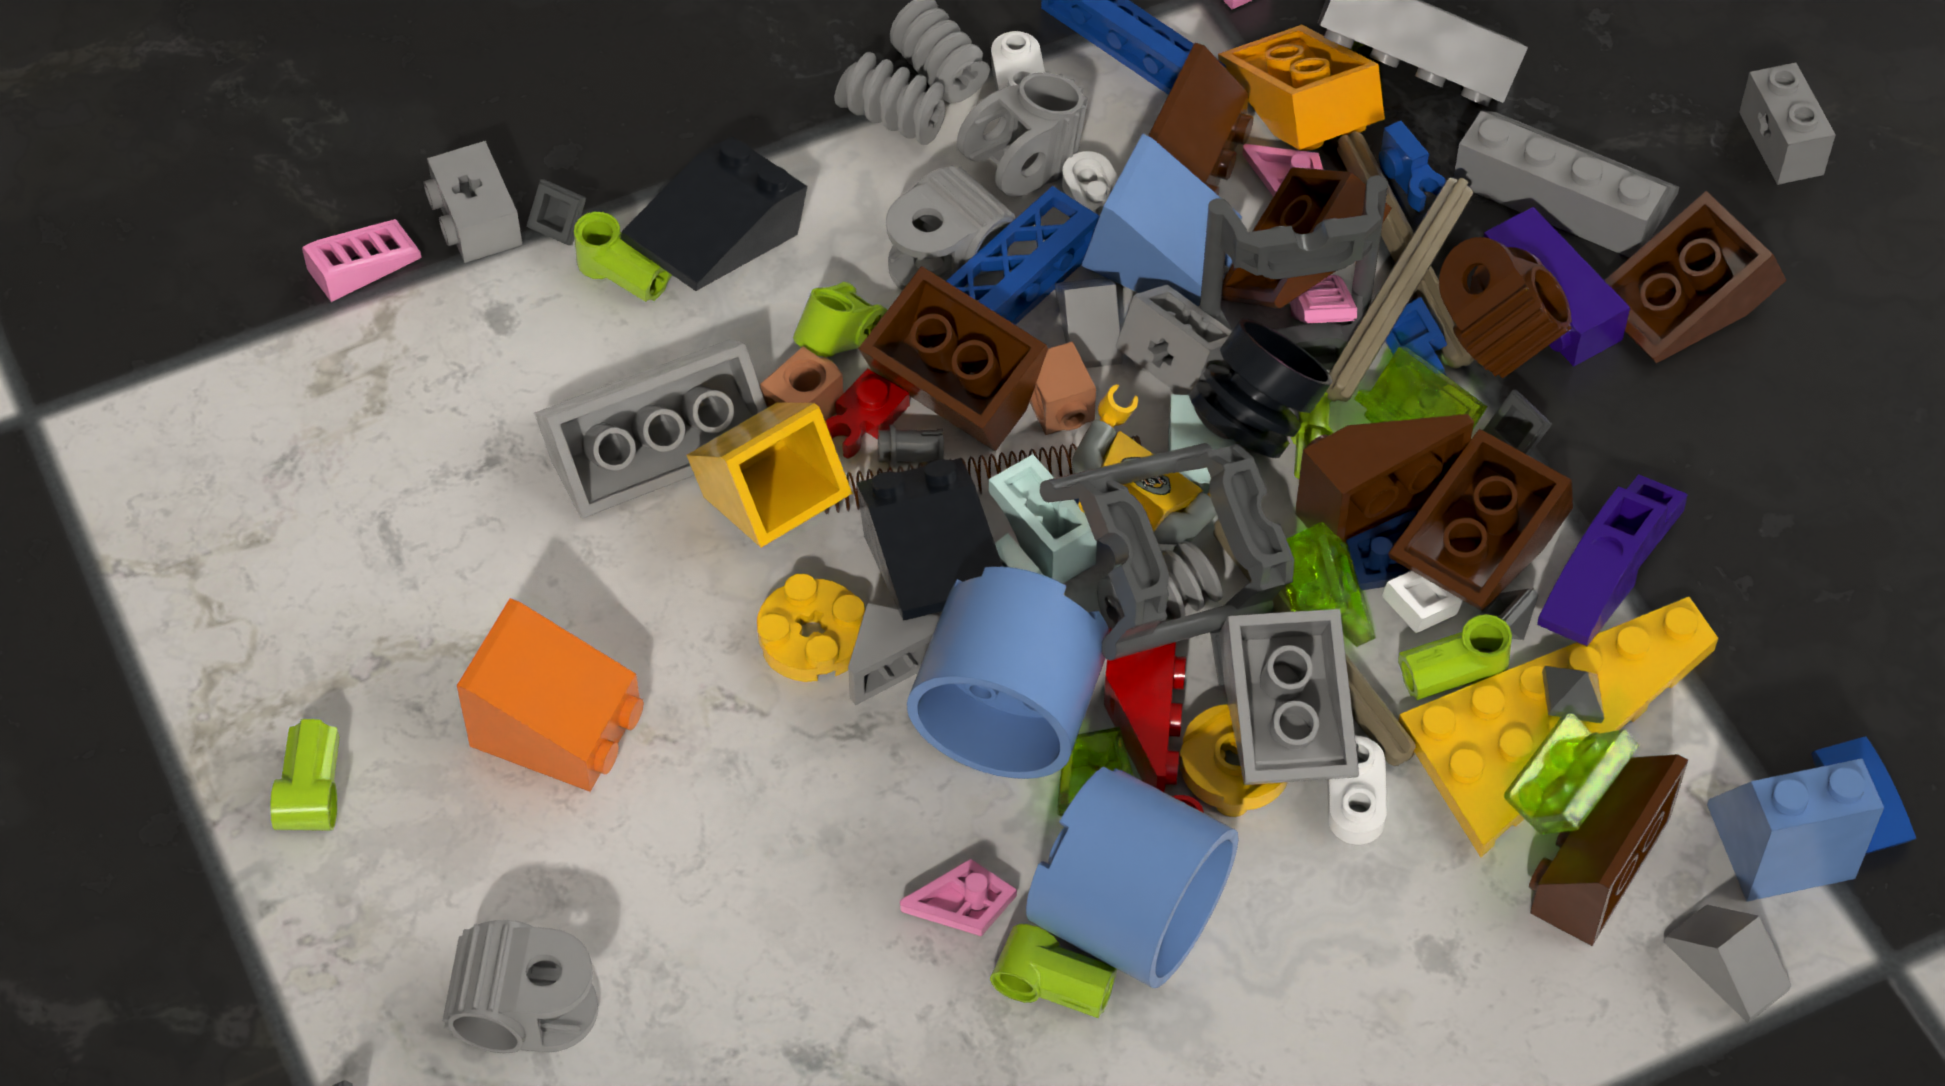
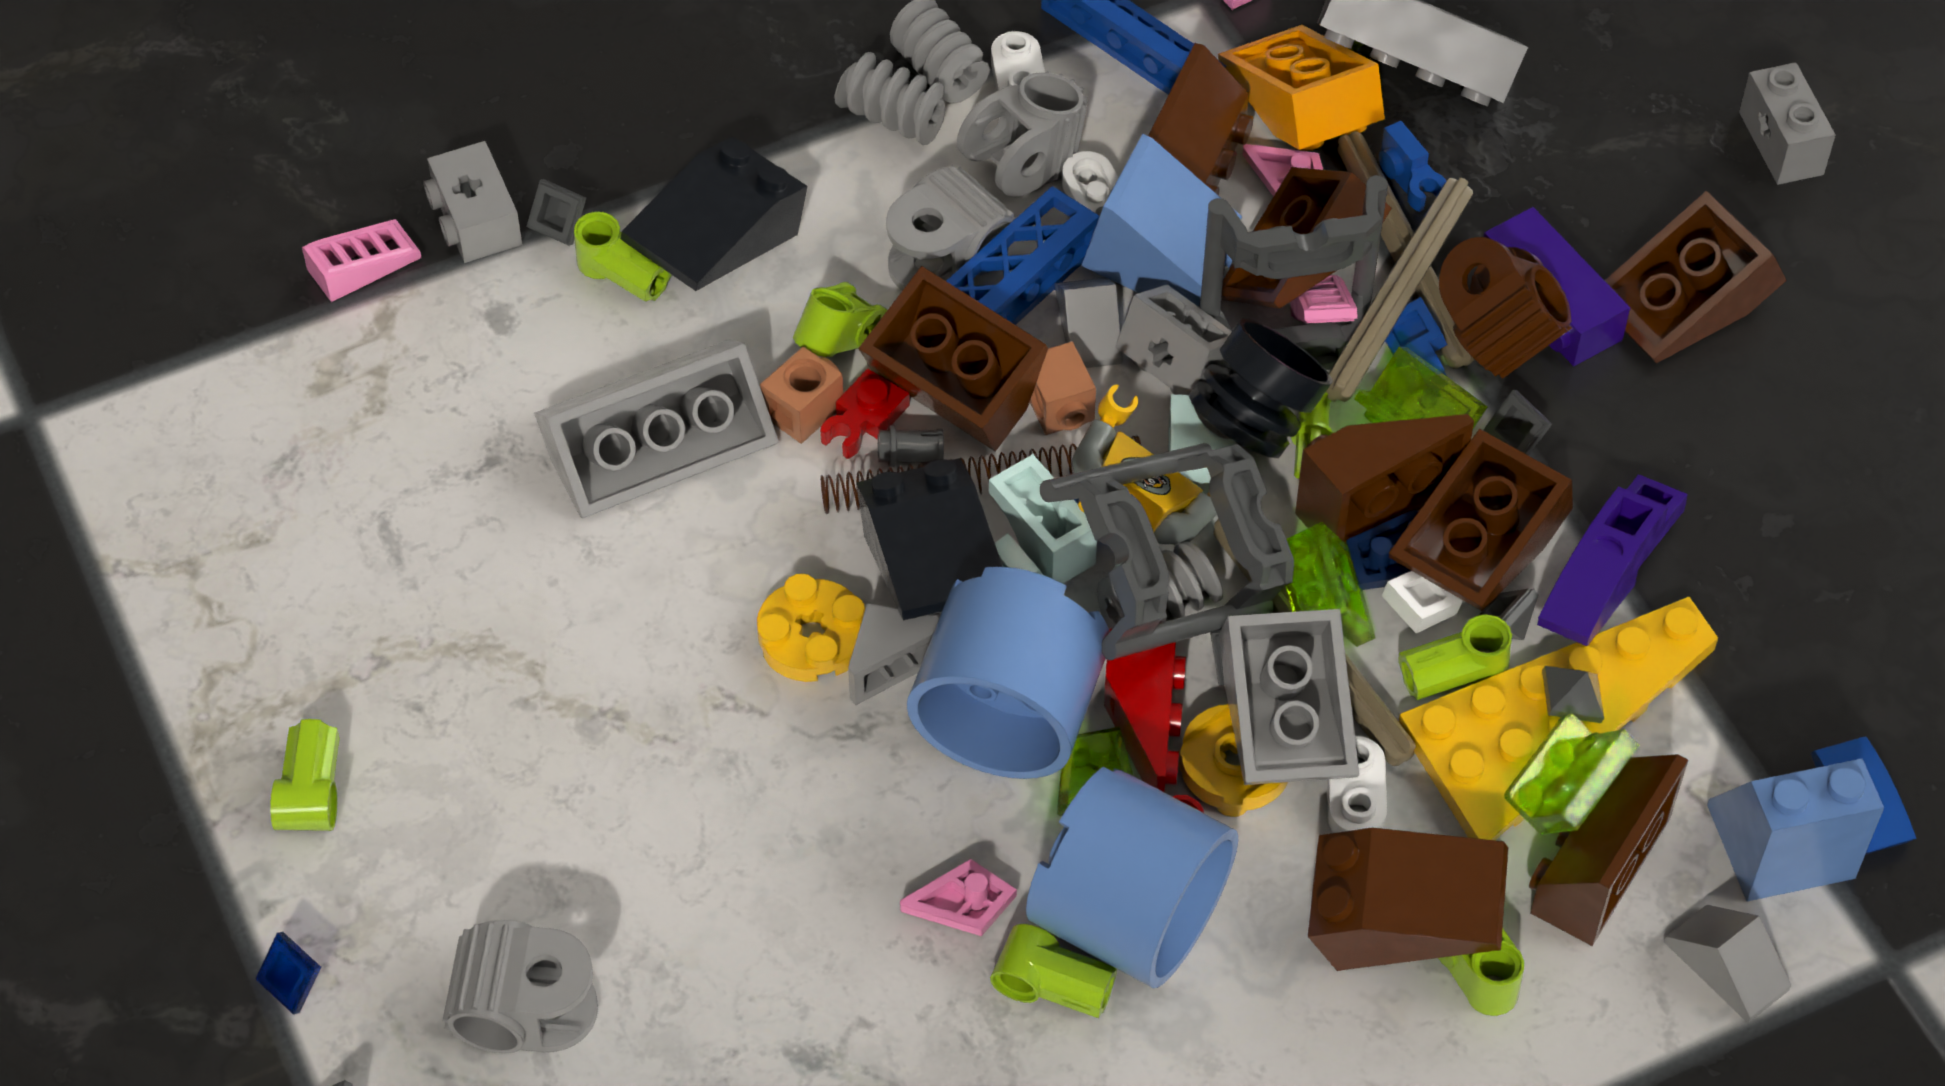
(288, 973): none -> clear blue slope
(547, 699): orange slope -> none
(772, 471): yellow slope -> none
(1405, 896): none -> reddish brown slope
(1484, 994): none -> lime piece
(1563, 183): light grey slope -> none

